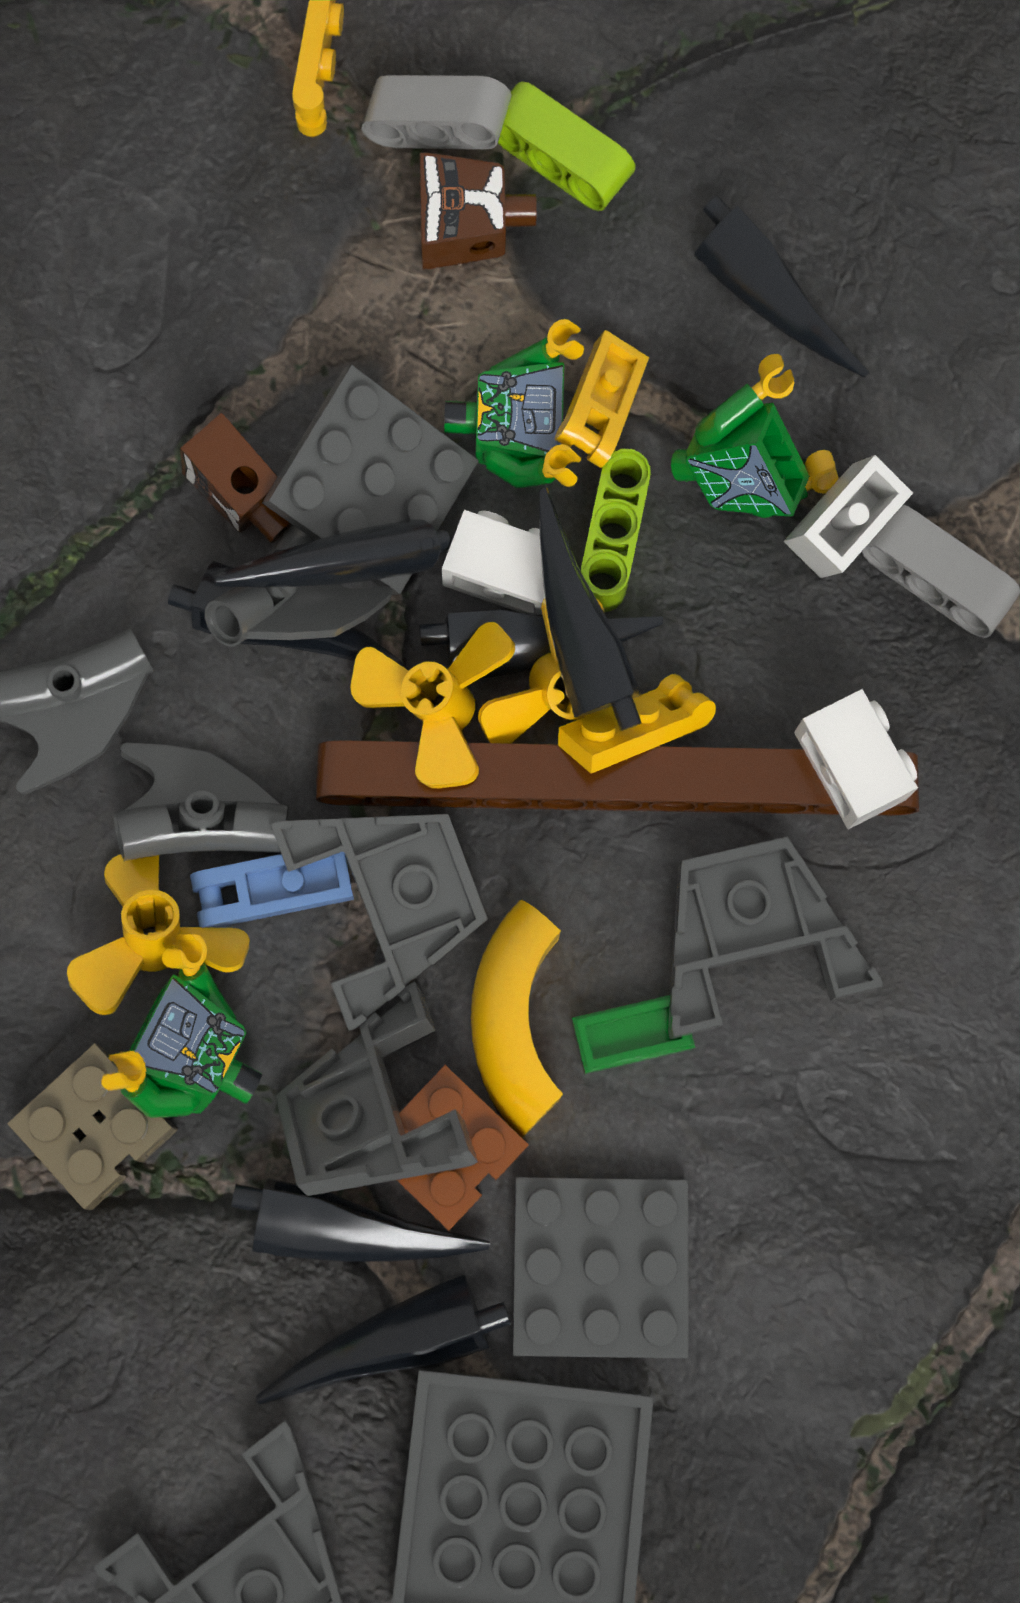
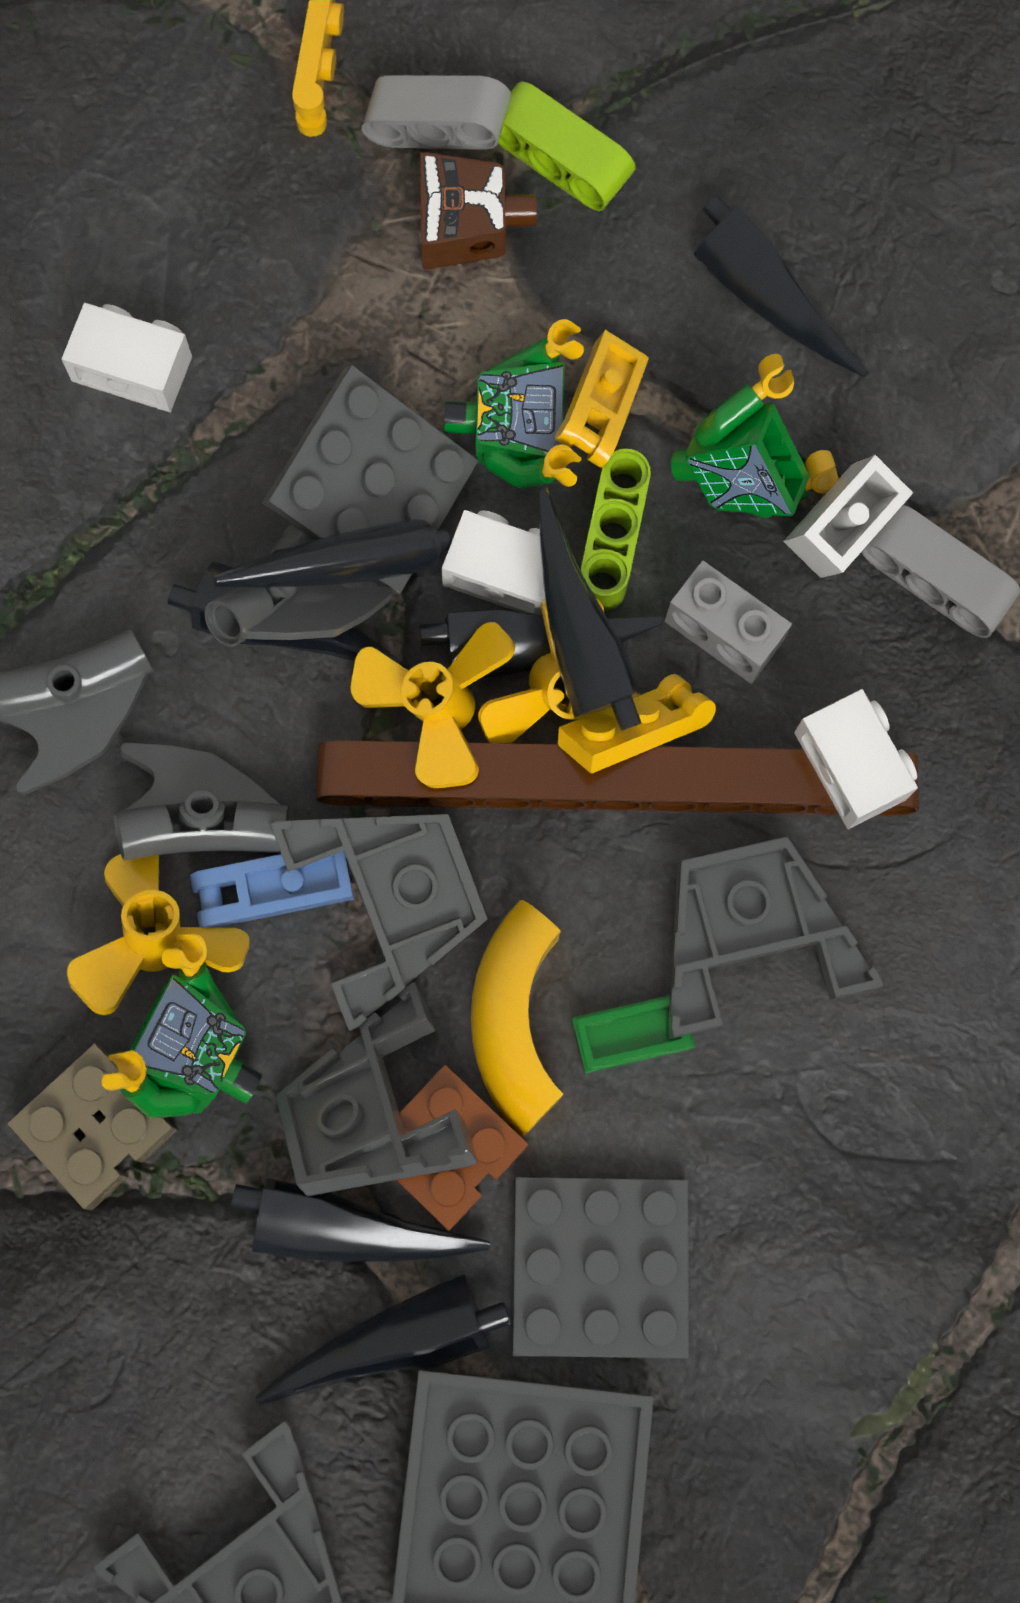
(127, 356): none -> white brick
(219, 464): reddish brown torso -> none
(727, 622): none -> light grey brick

